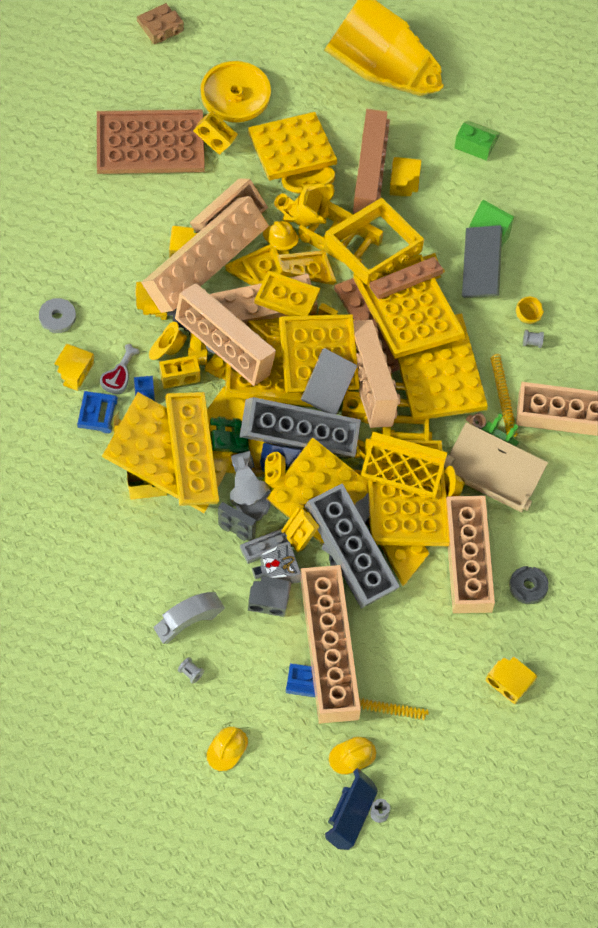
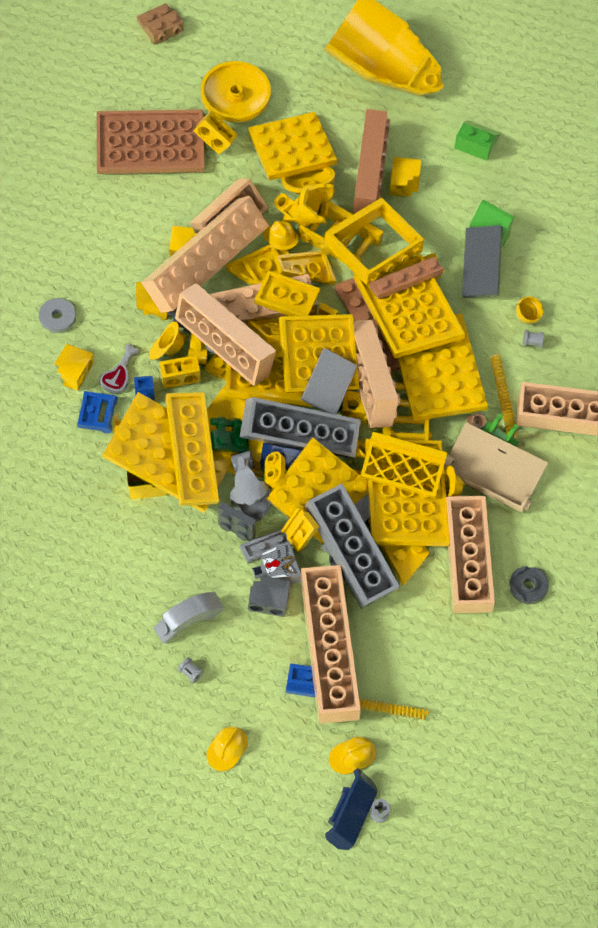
(511, 678): yellow piece -> none

